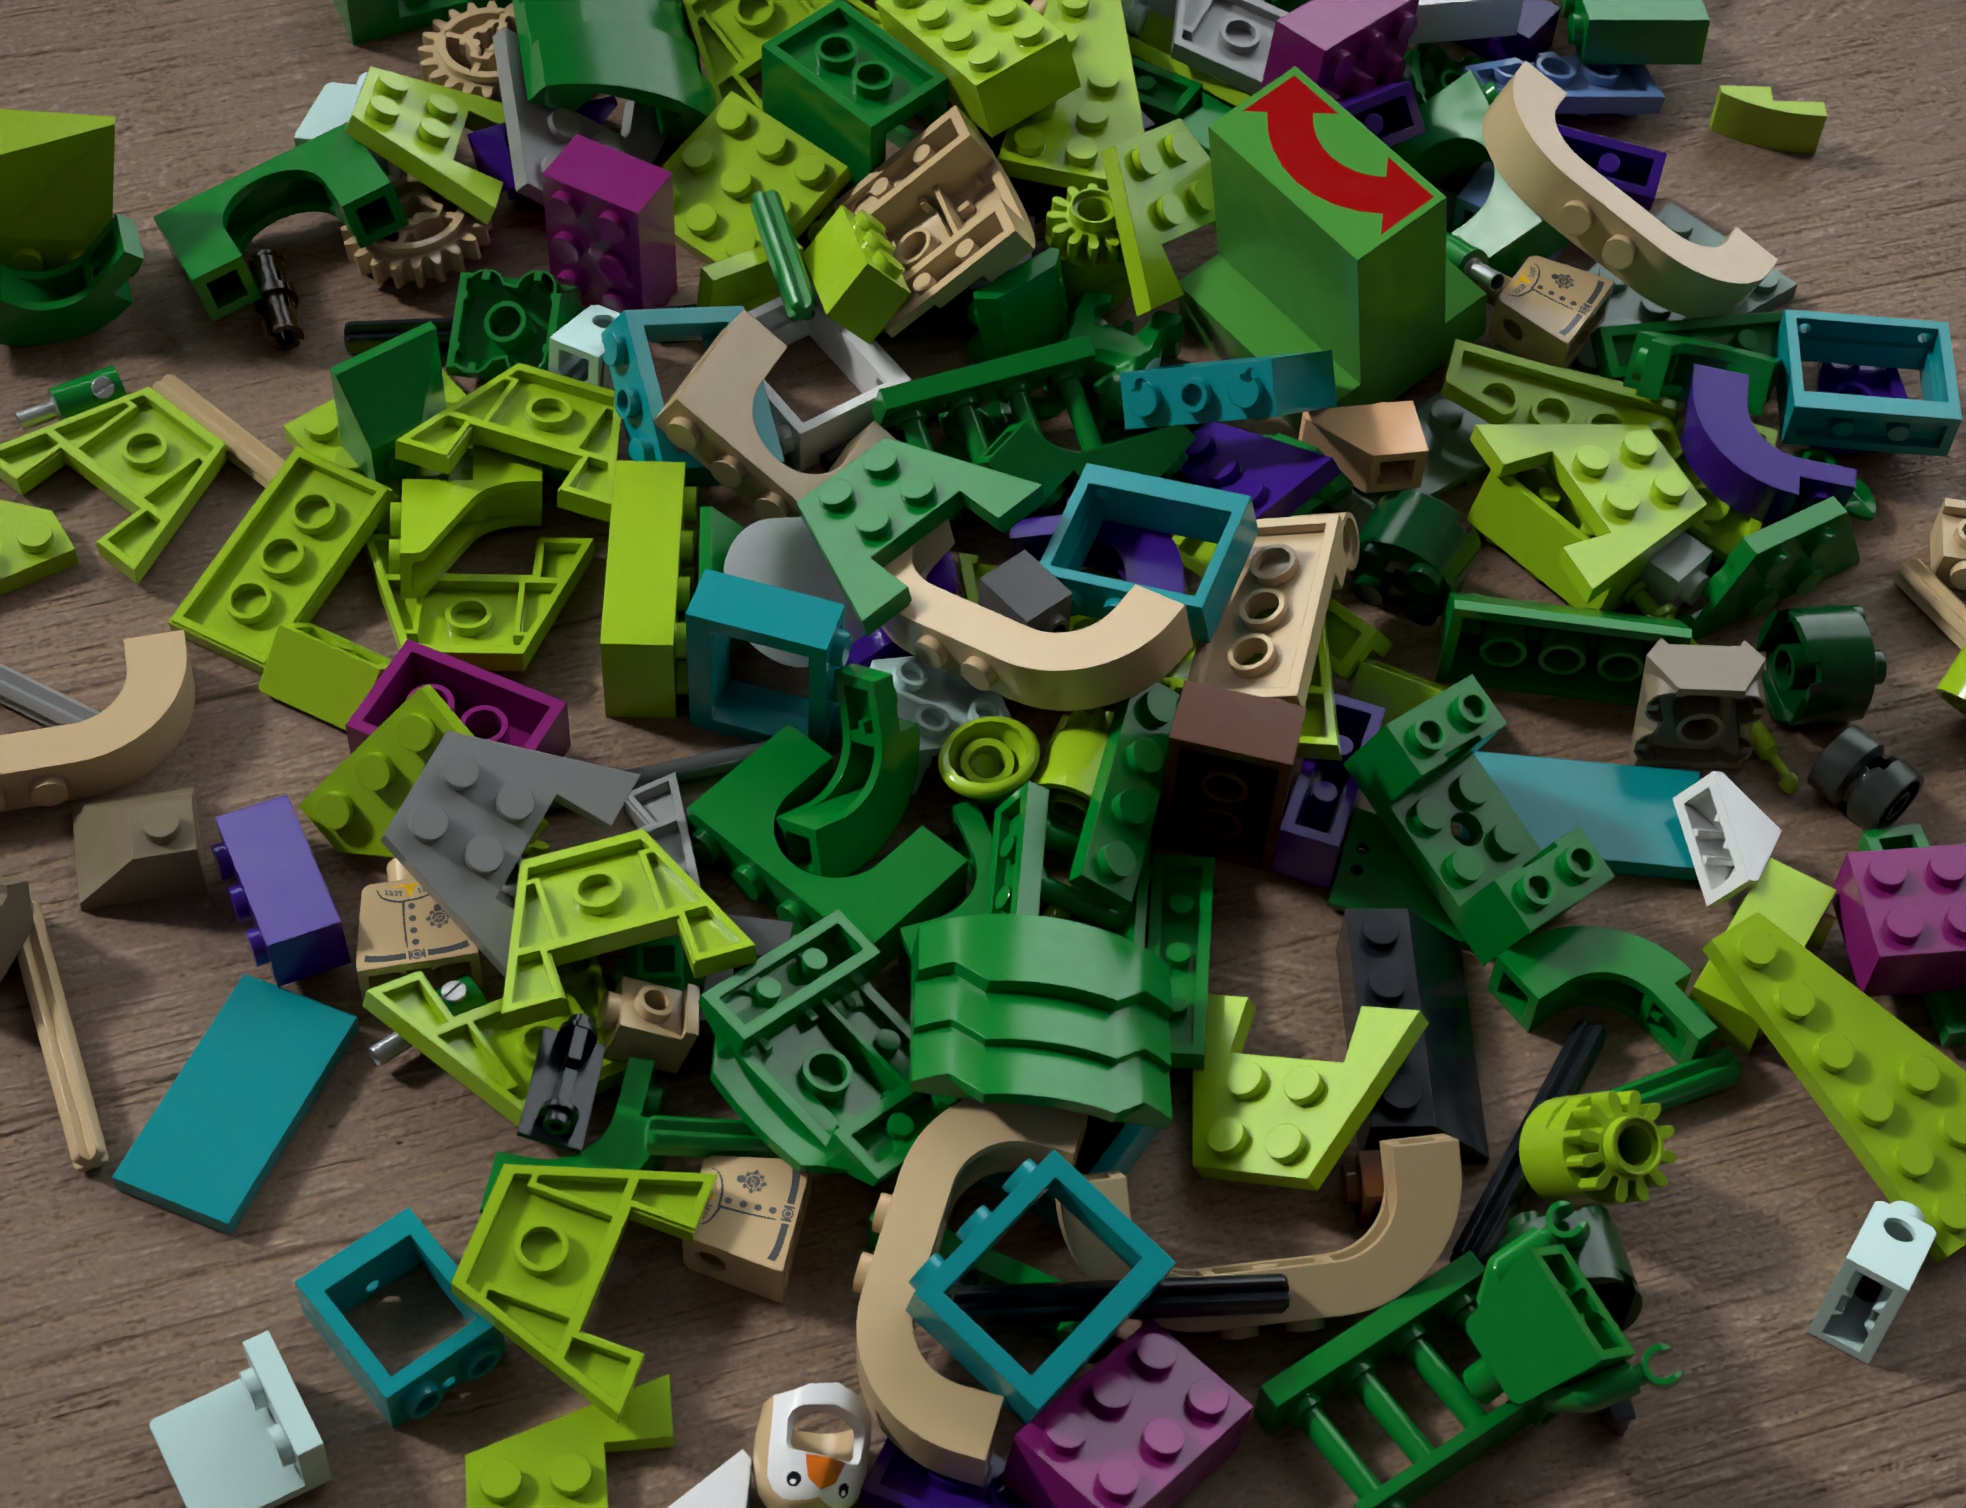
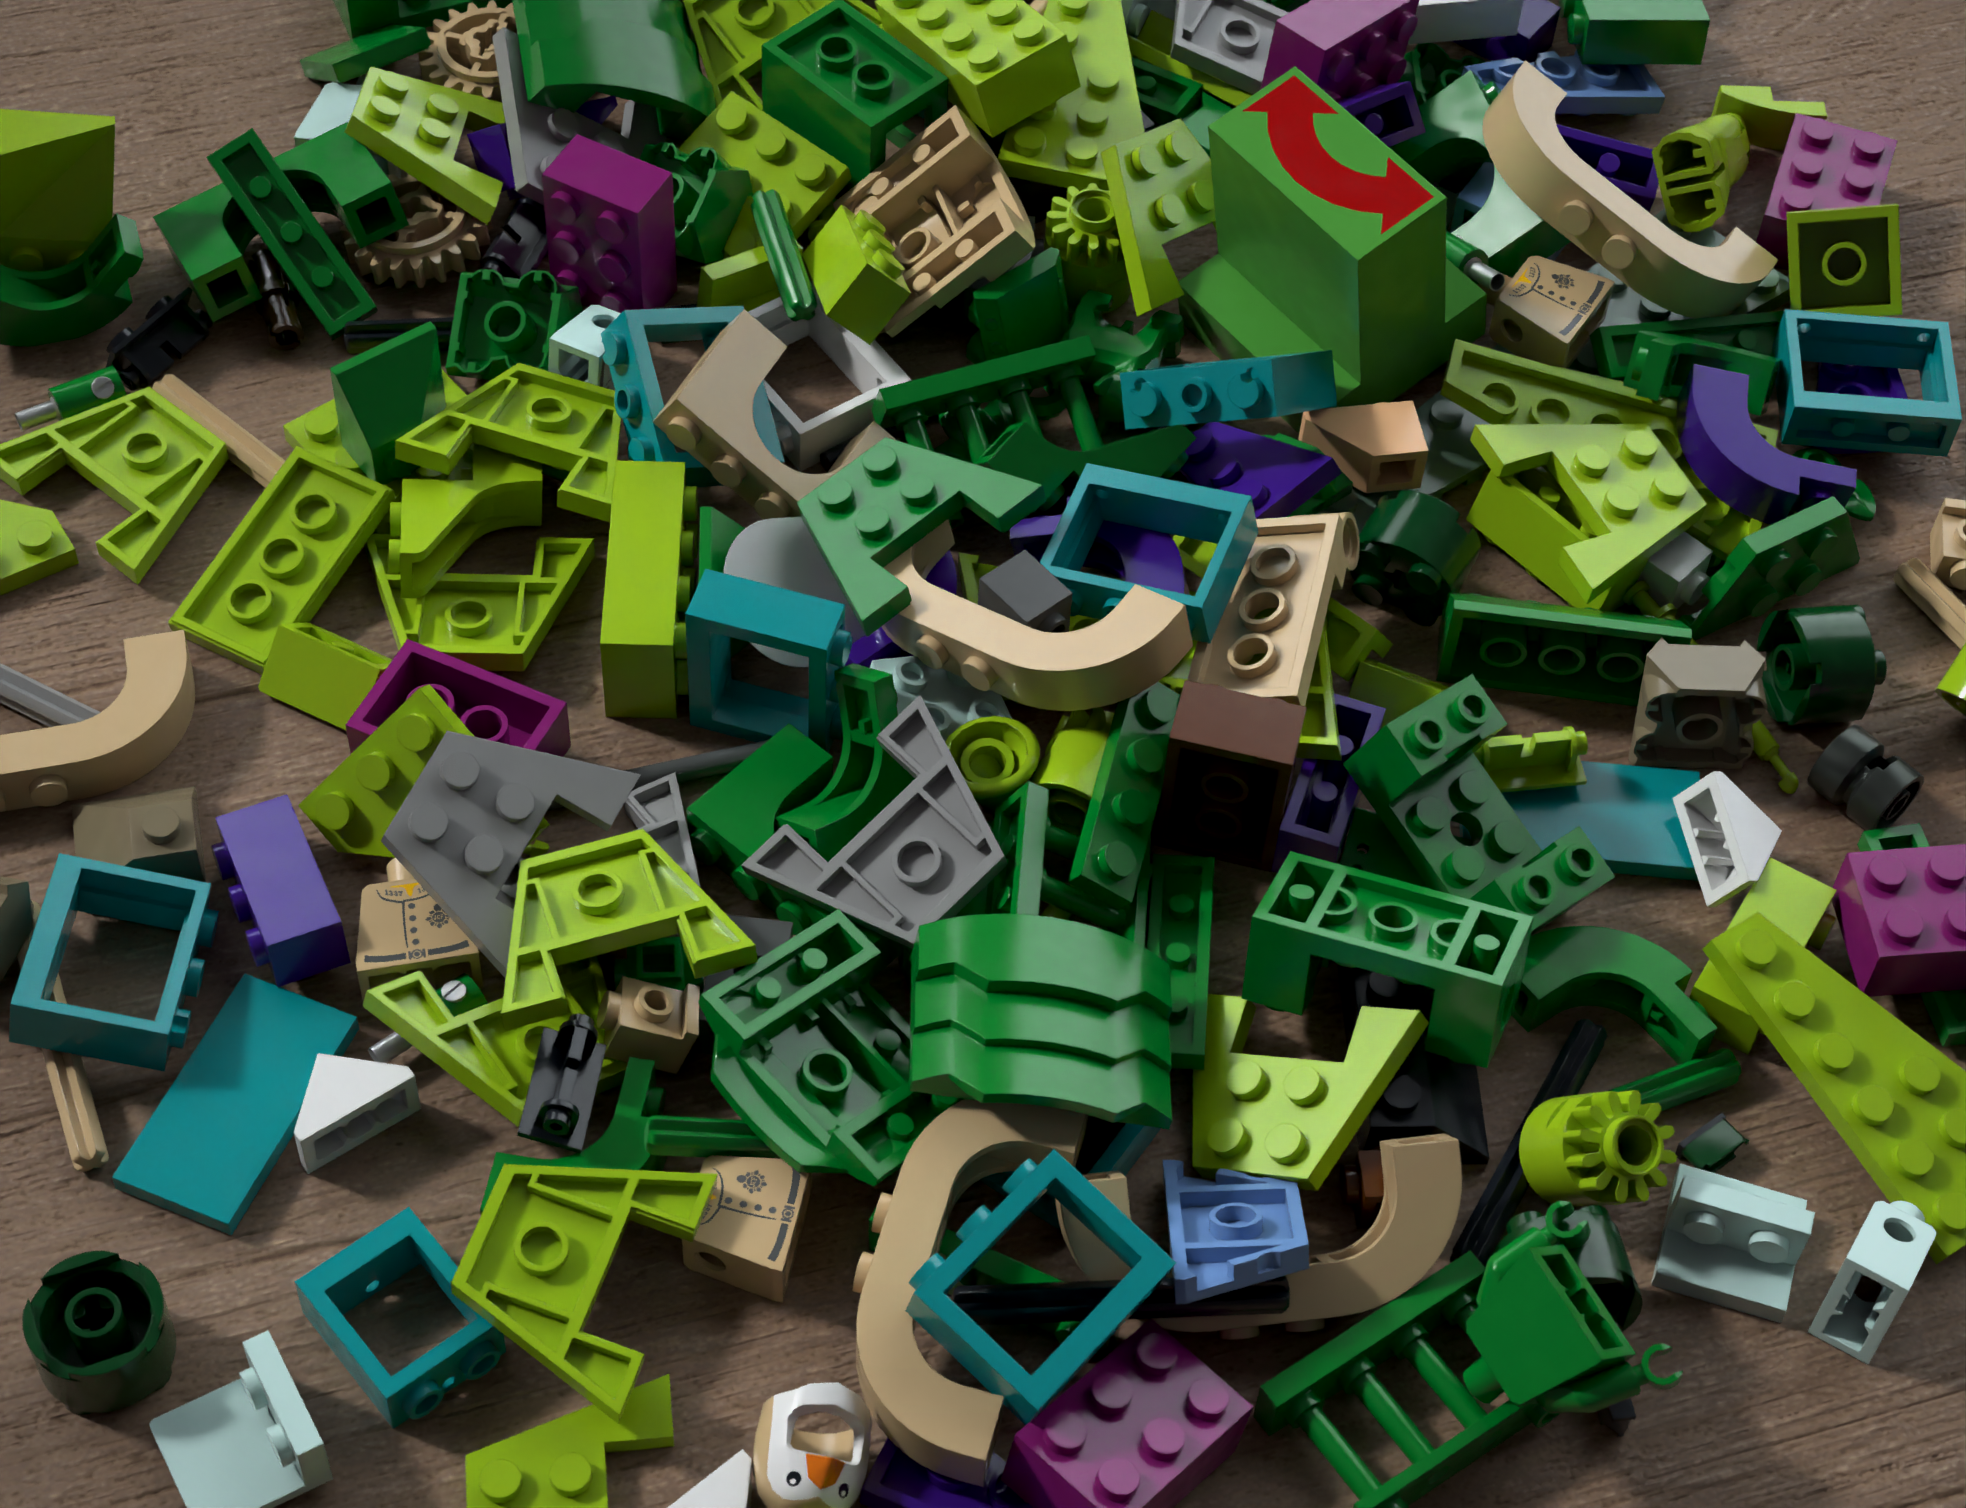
(100, 1332): none -> dark green brick
(123, 895): none -> teal window
(168, 323): none -> black hinge
(291, 233): none -> green plate
(350, 1104): none -> white slope
(371, 49): none -> green tile
(528, 228): none -> black hinge
(705, 196): none -> green slope
(912, 860): none -> light grey wing
(1231, 1231): none -> medium blue wing
(1440, 941): none -> green plate
(1535, 761): none -> lime hinge
(1700, 168): none -> lime piece
(1711, 1145): none -> dark green piece
(1731, 1243): none -> light aqua bracket
(1823, 169): none -> magenta brick
(1845, 260): none -> lime brick

